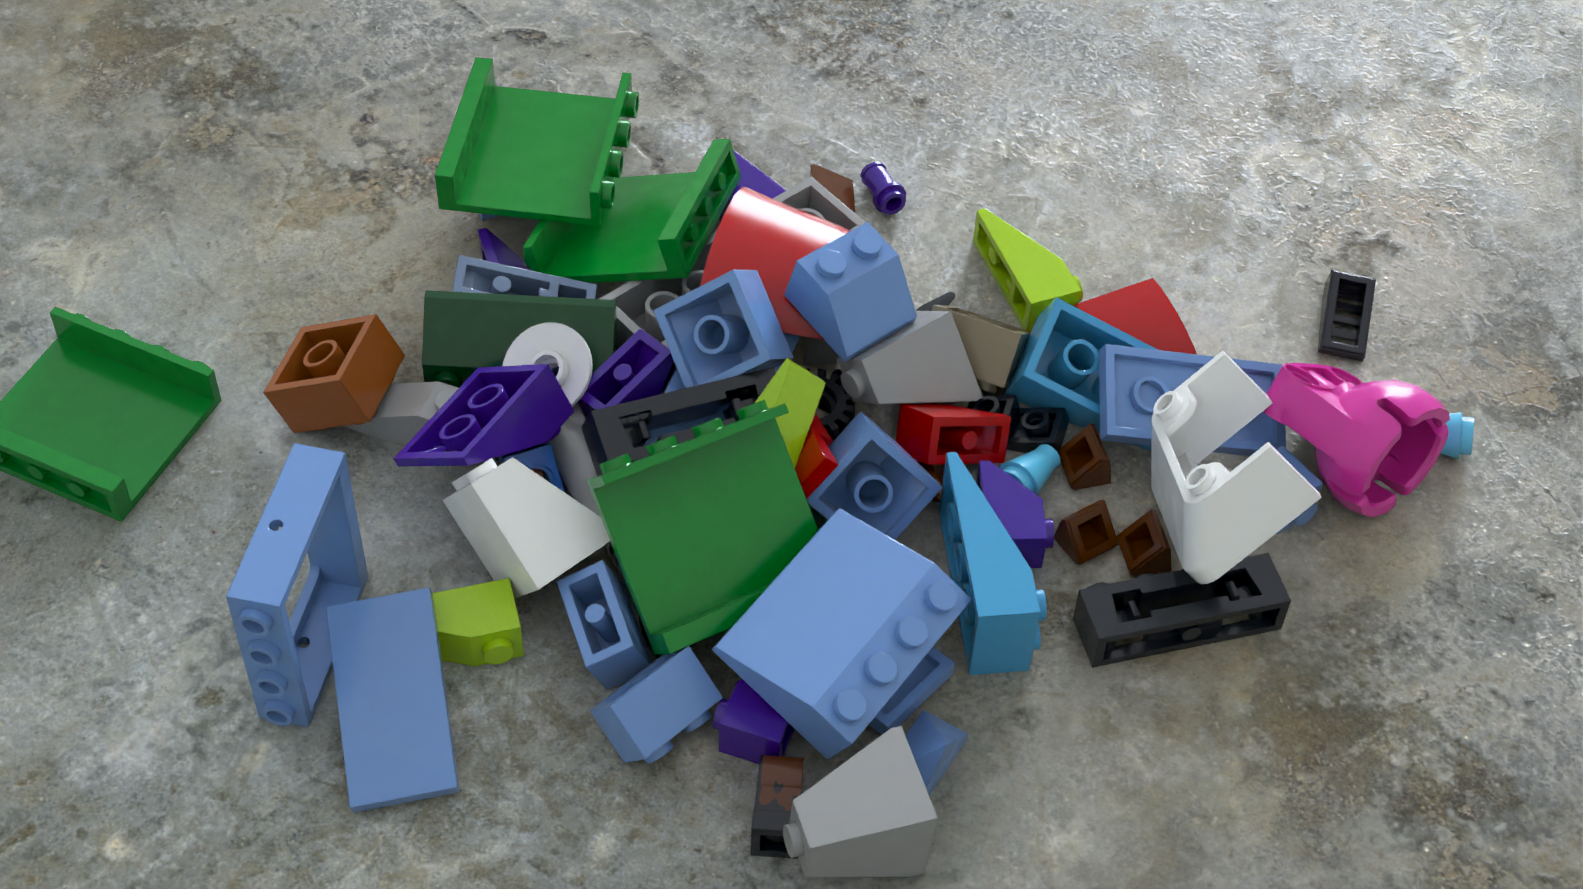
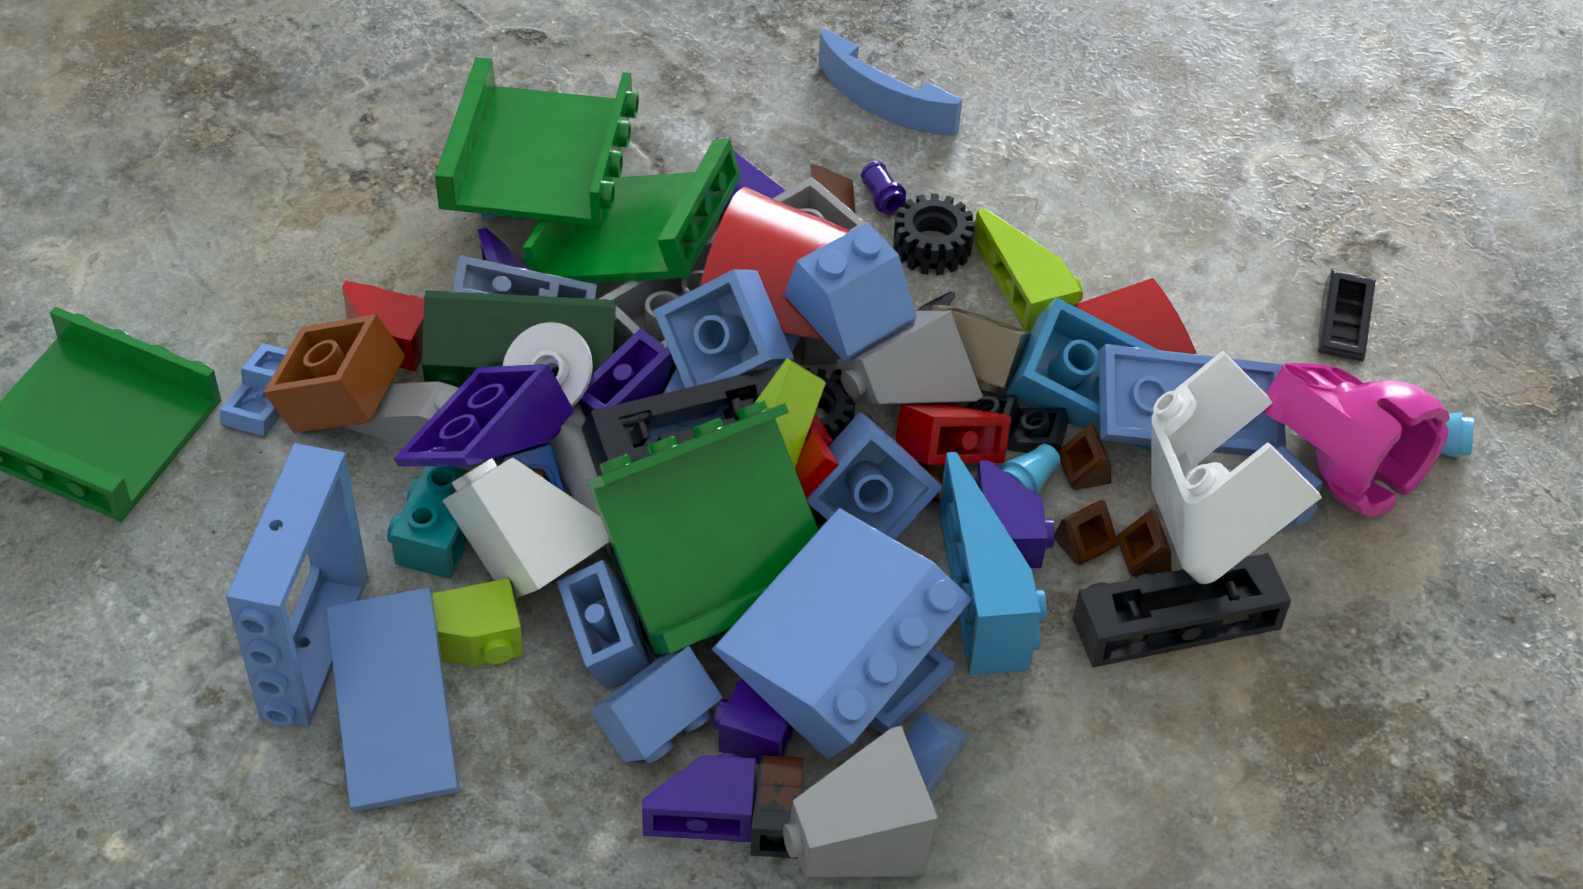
(248, 406): none -> medium blue slope
(398, 312): none -> red slope
(425, 531): none -> teal brick
(704, 801): none -> dark purple slope
(923, 109): none -> medium blue slope
(929, 251): none -> black tyre

